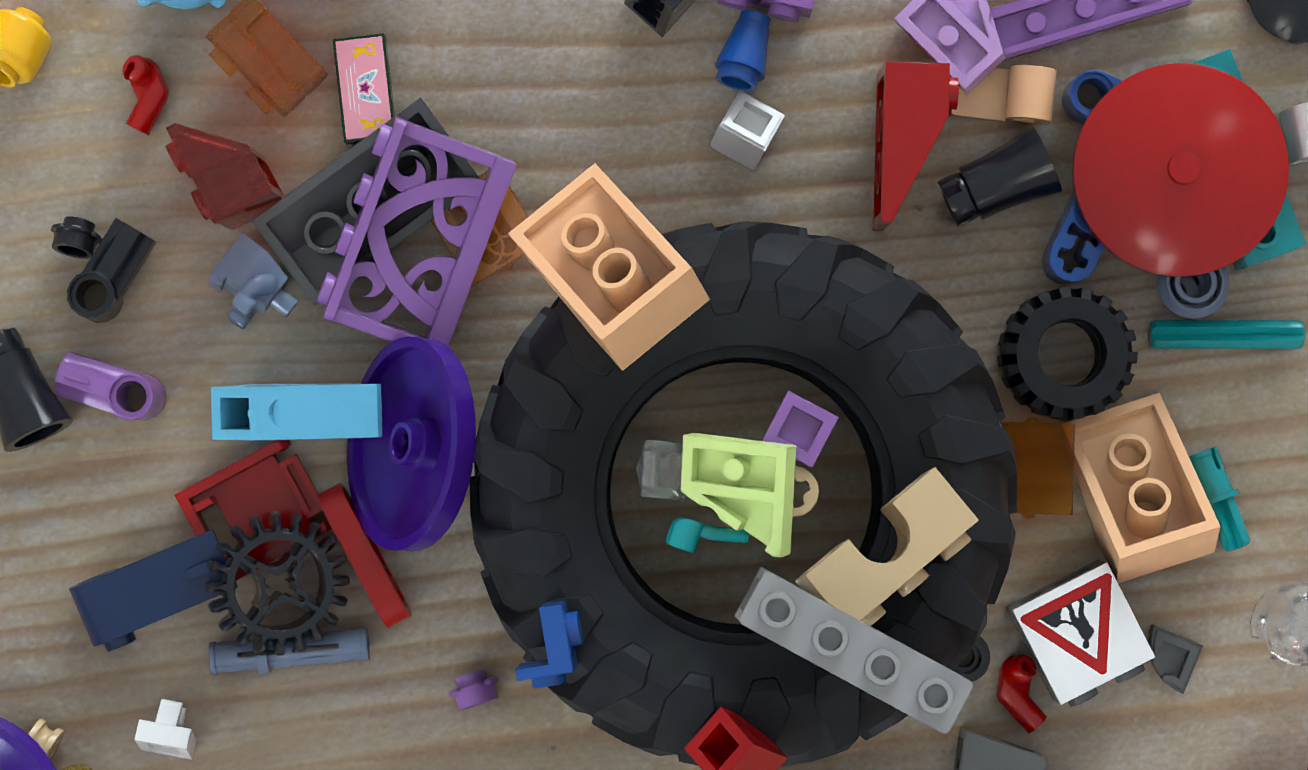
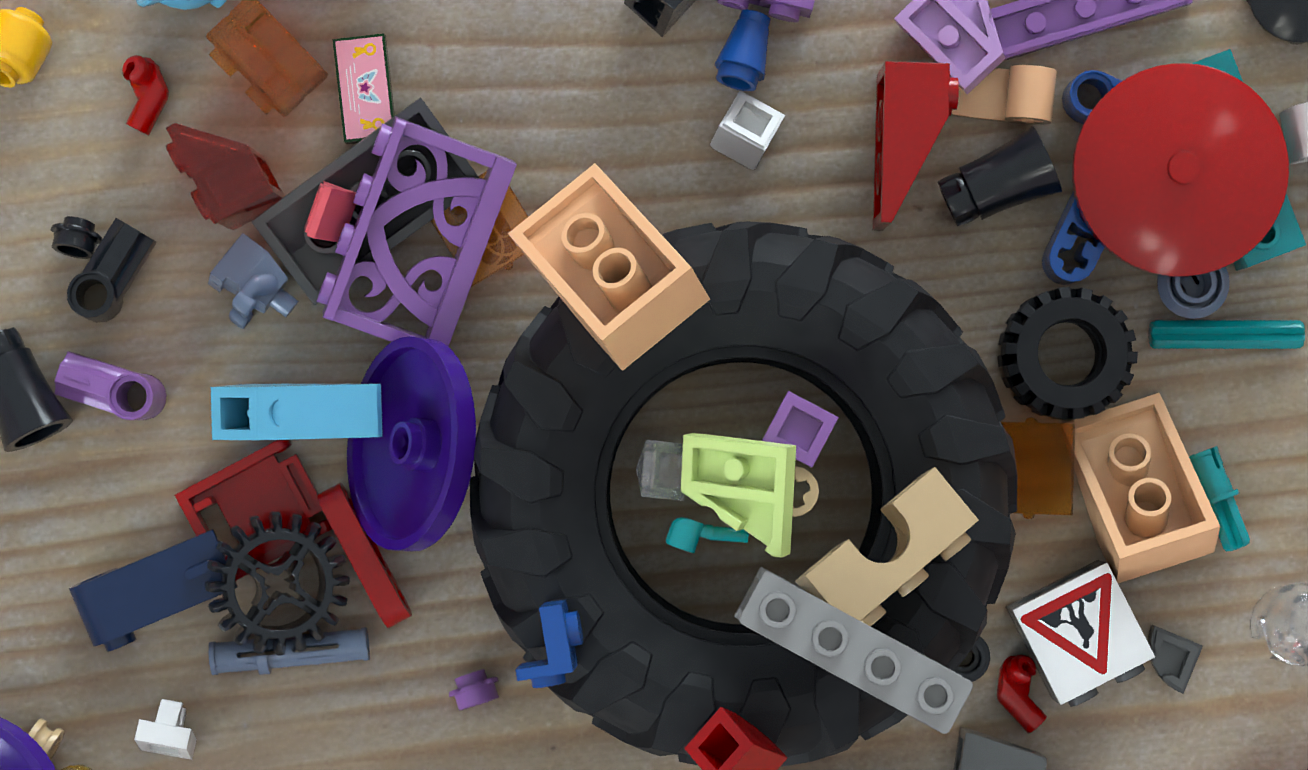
(330, 212): none -> coral slope

